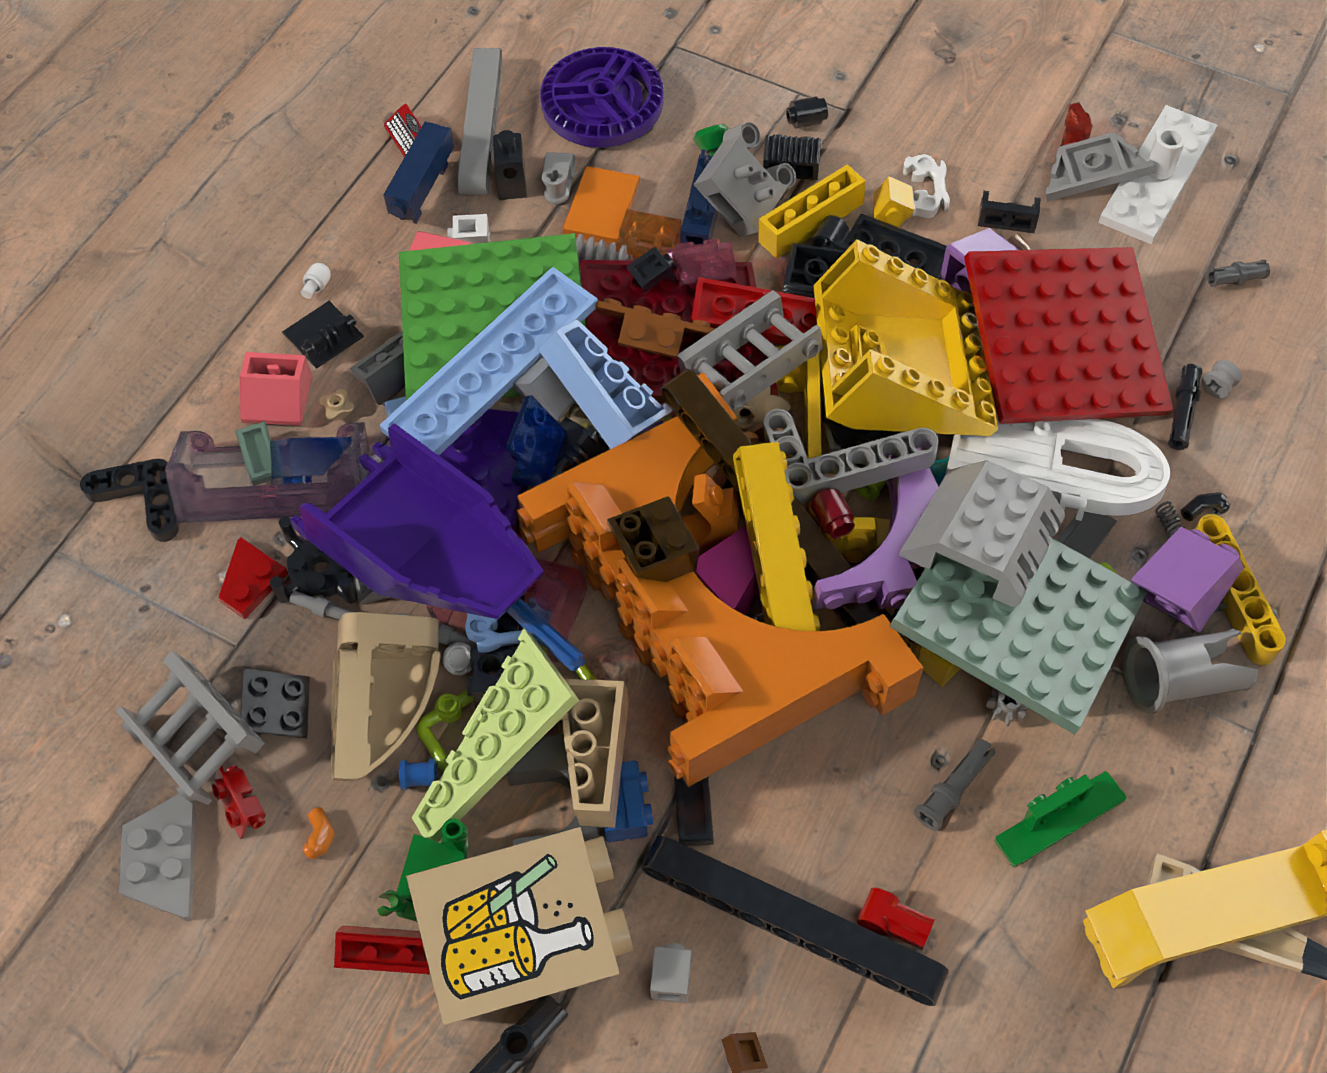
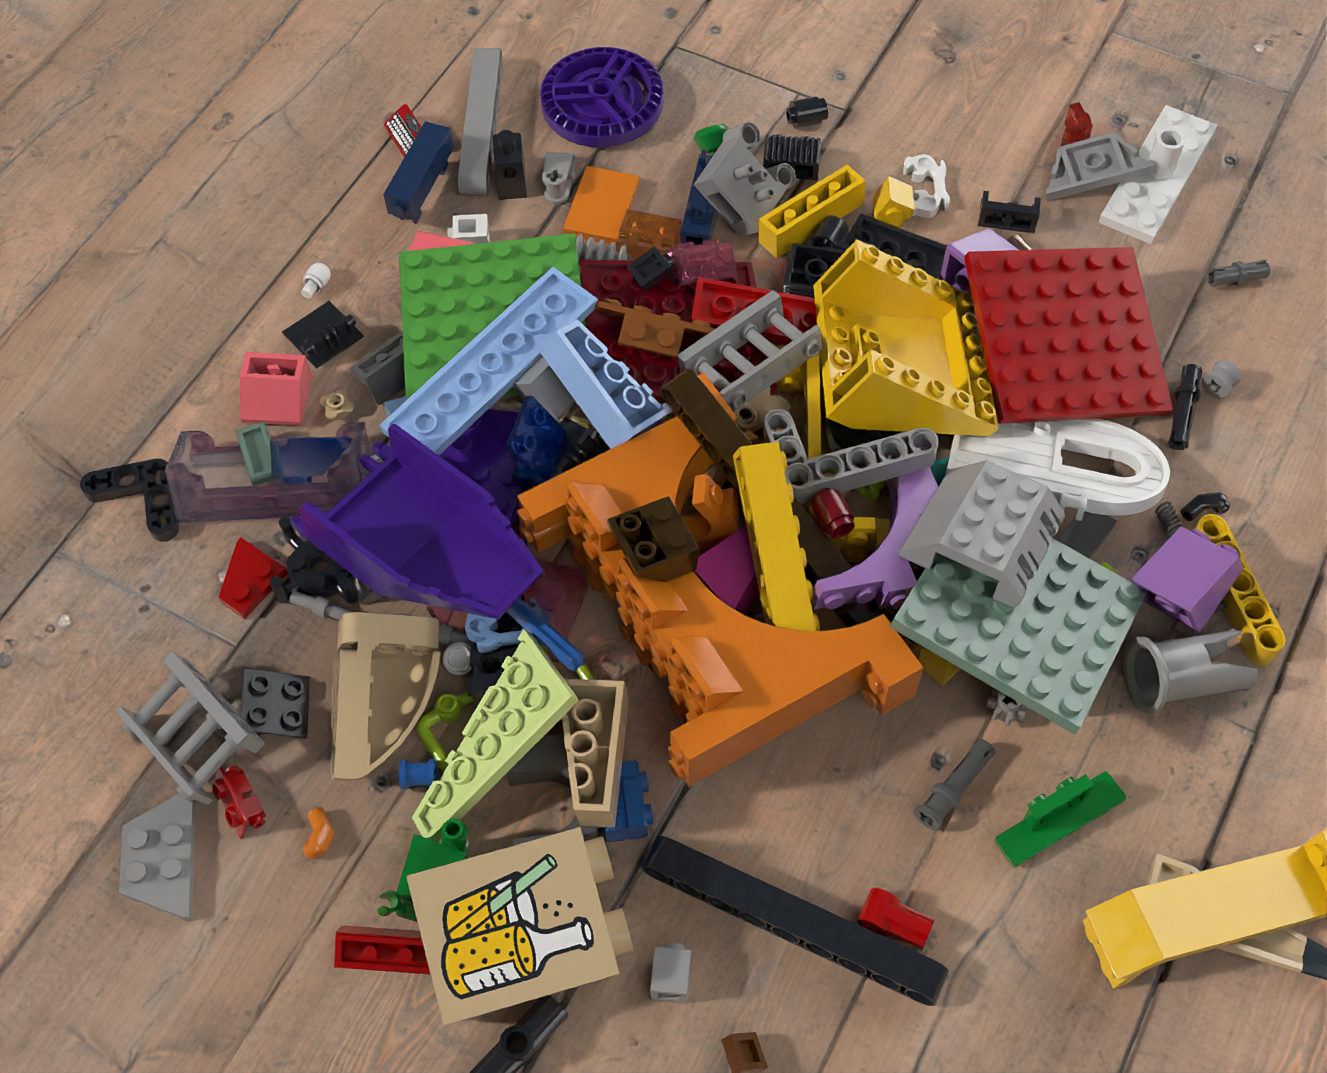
(694, 813): black tile -> none

